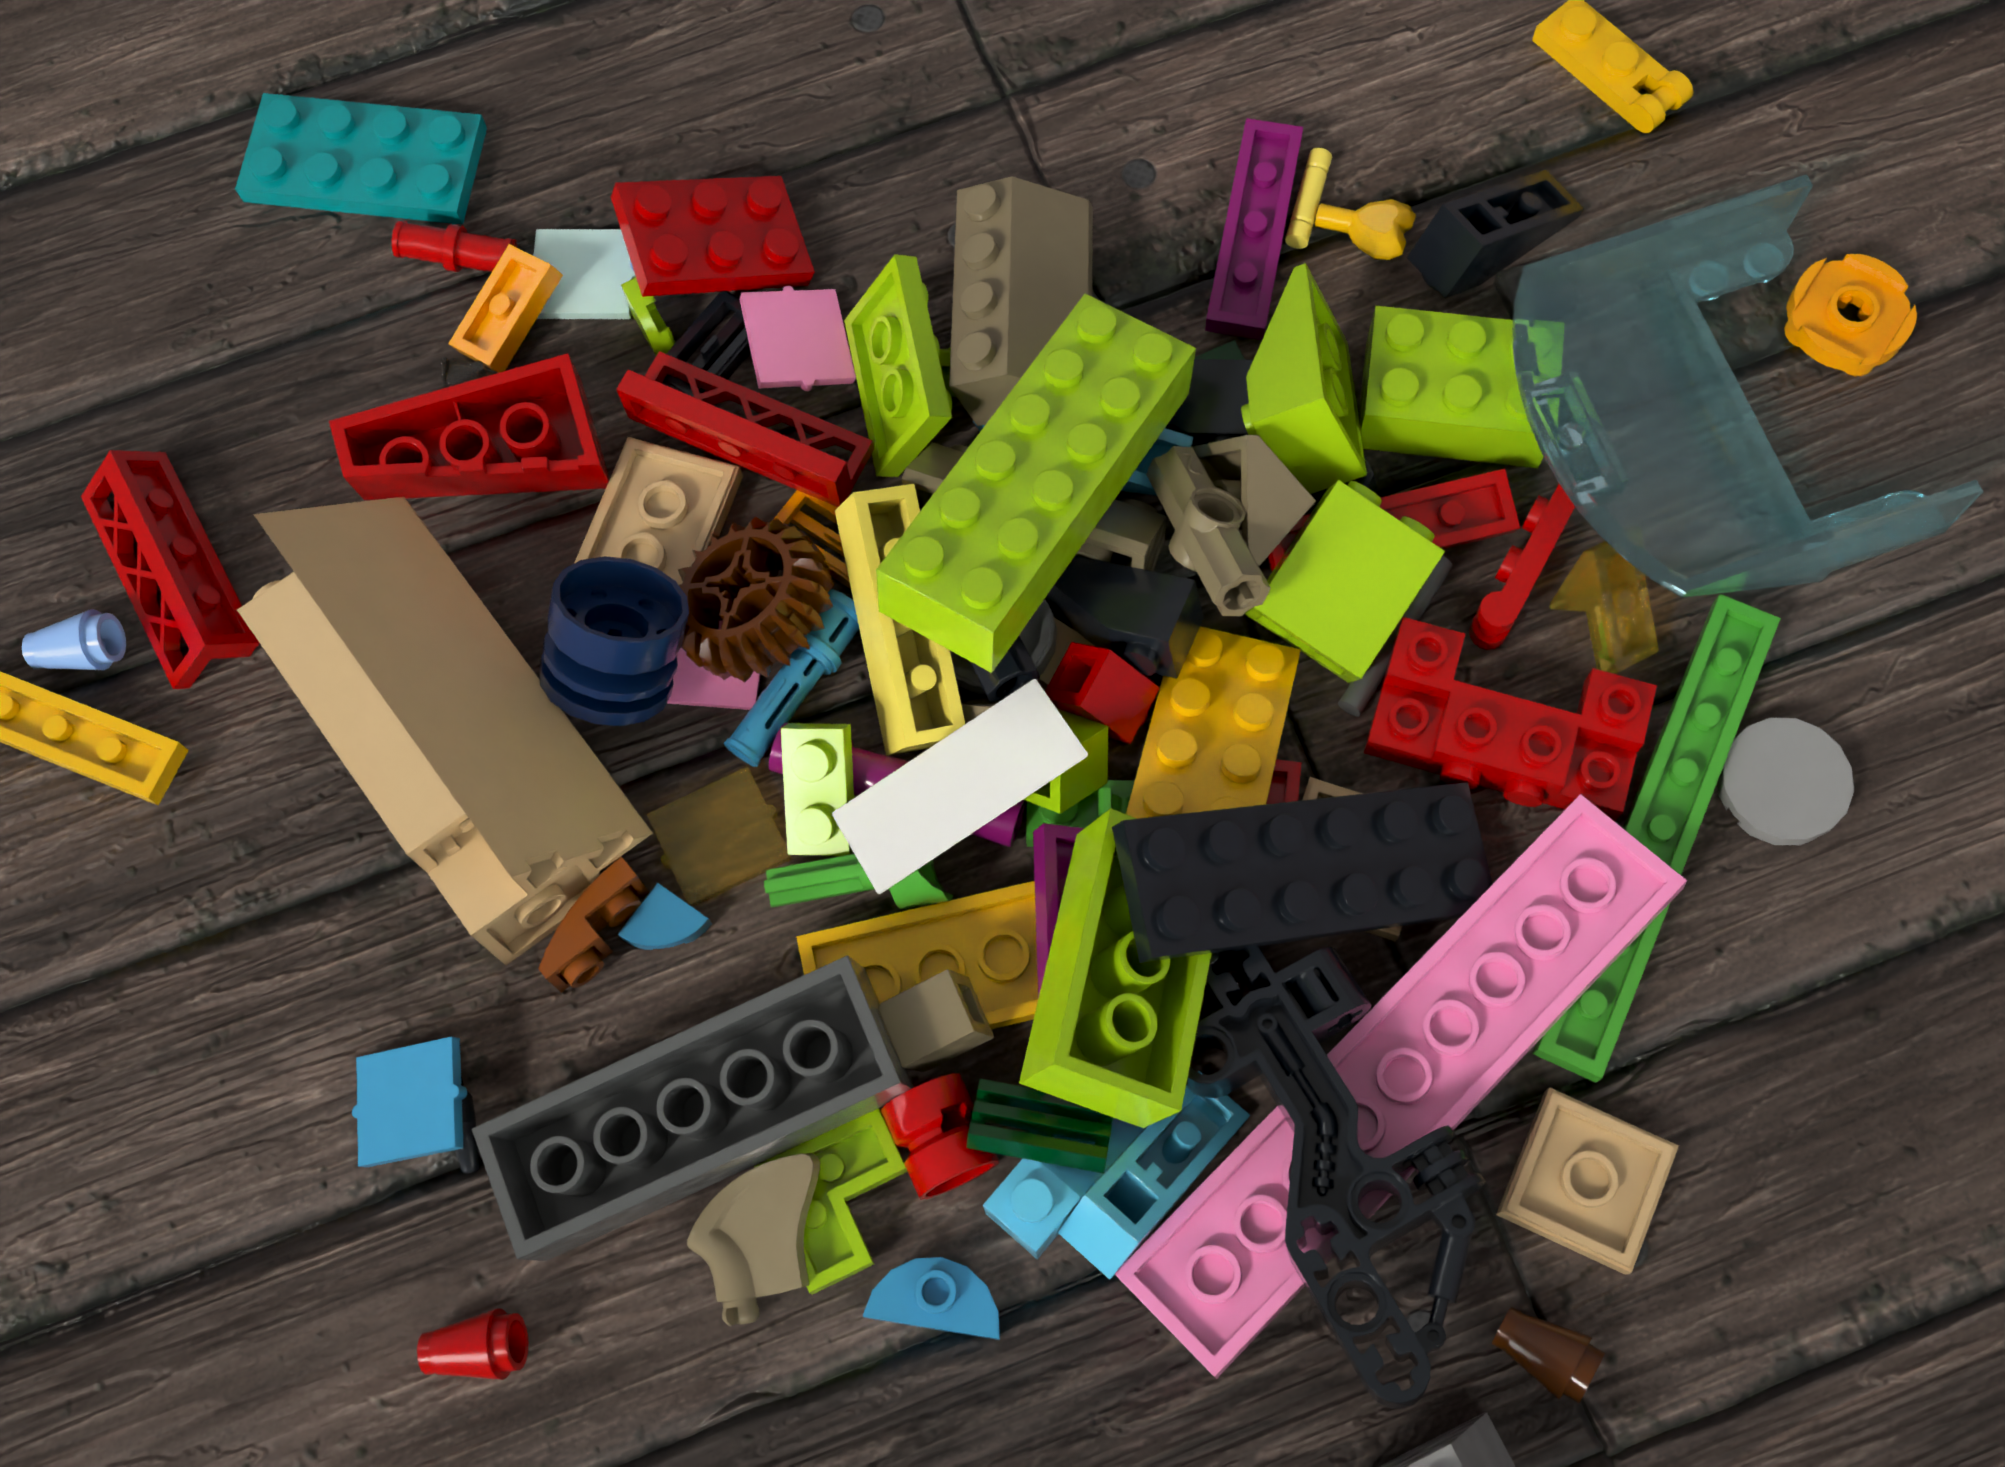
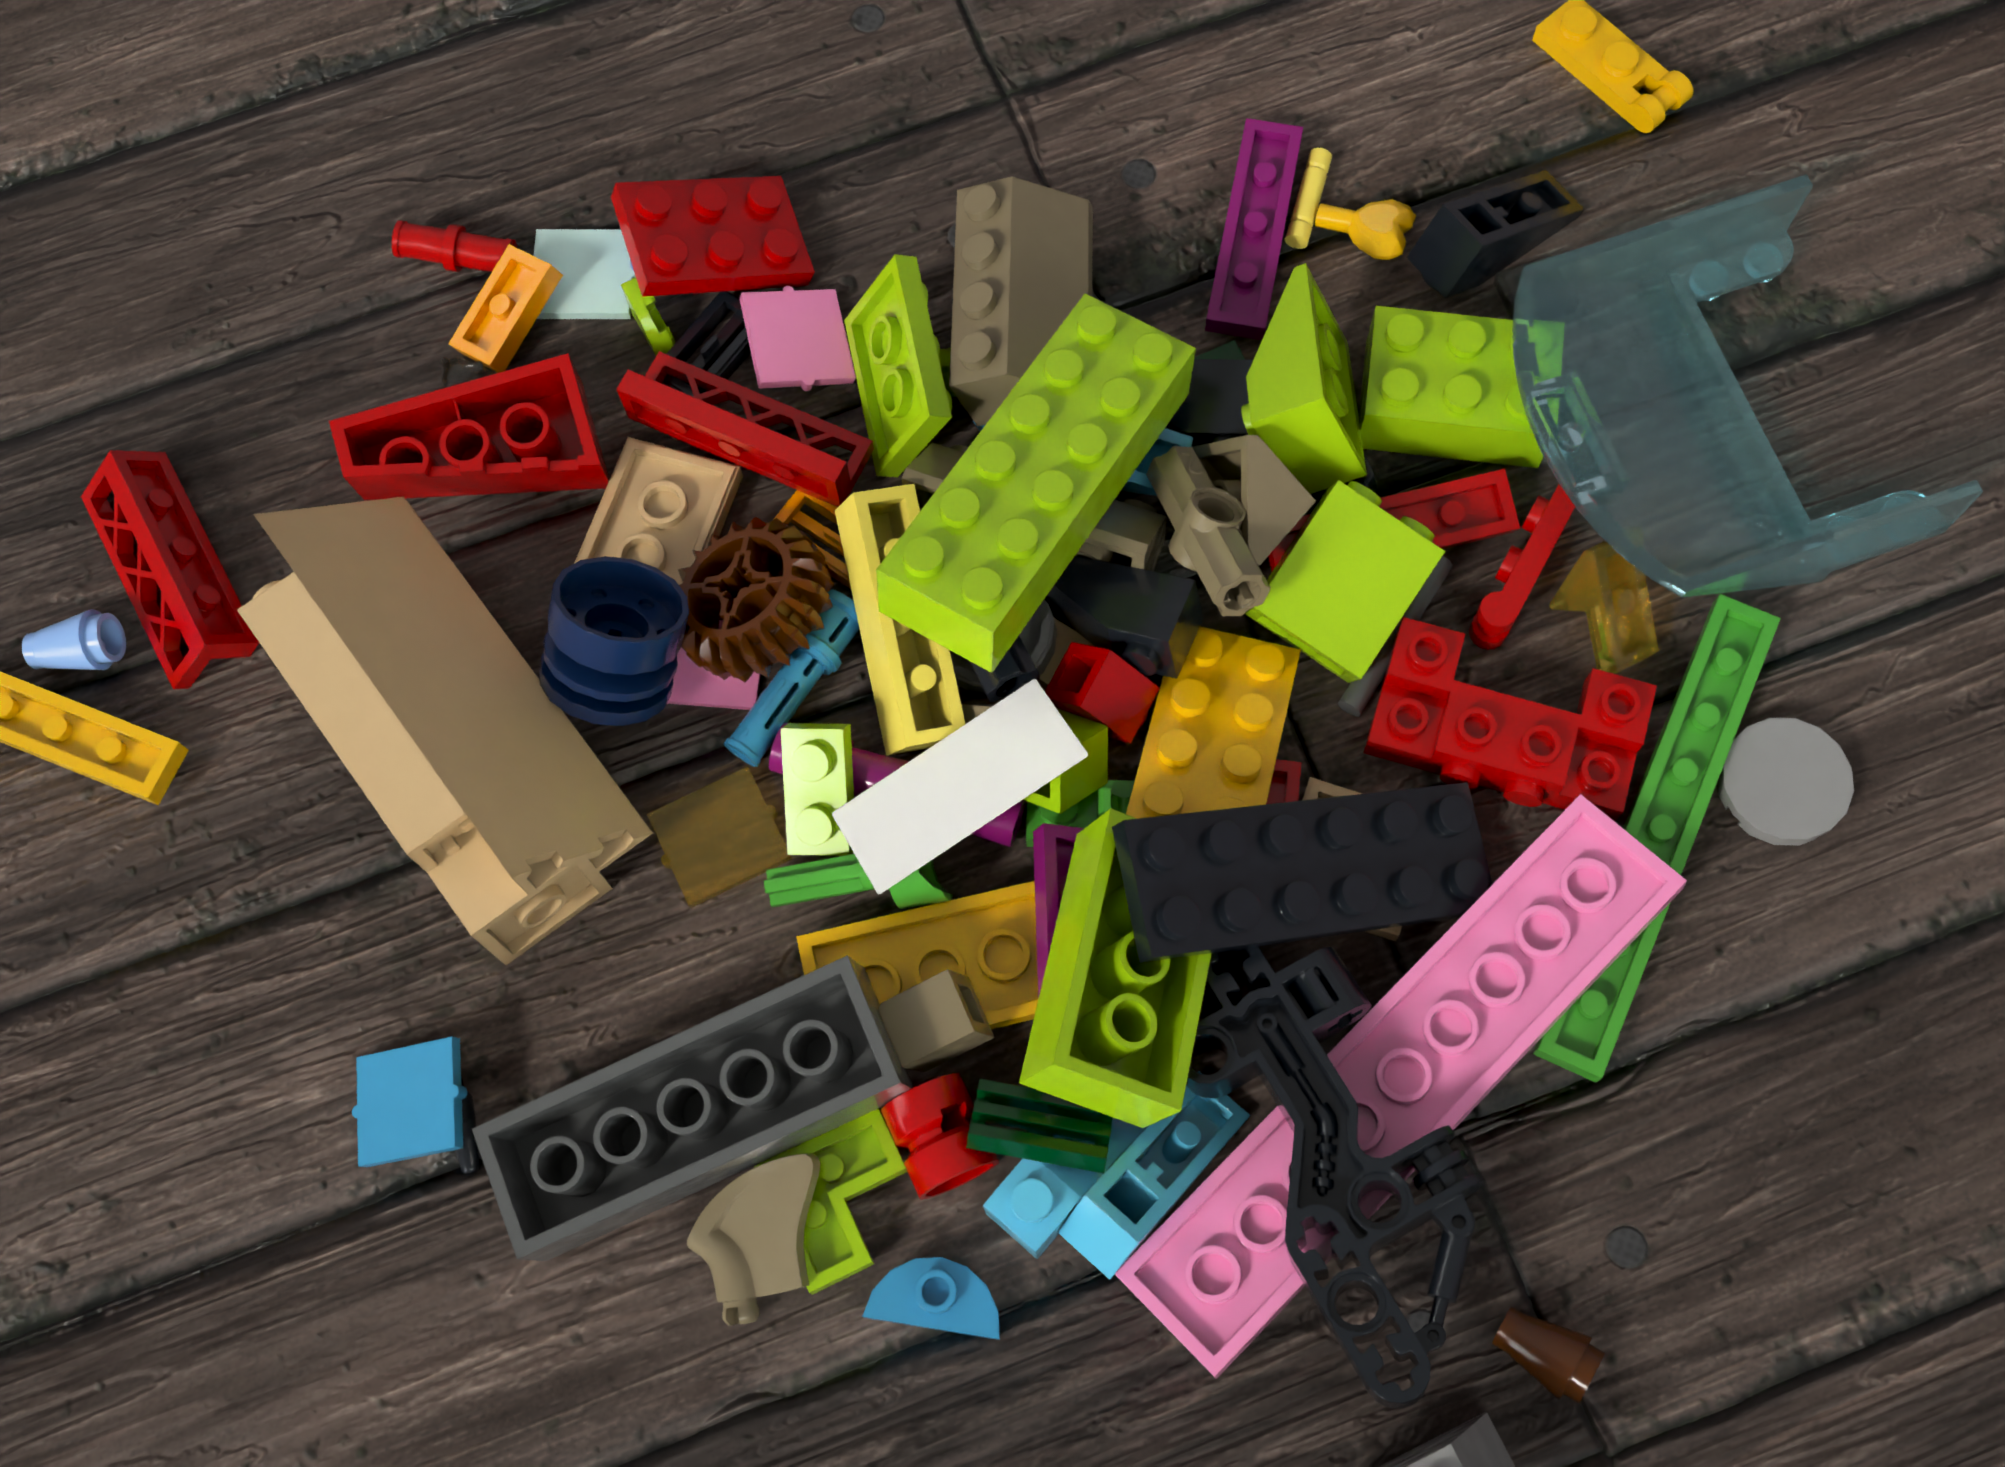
(362, 158): teal plate -> none
(476, 1347): red cone -> none
(576, 946): dark orange slope -> none
(663, 922): dark azure tile -> none
(1588, 1181): tan tile -> none
(1846, 344): light orange plate -> none

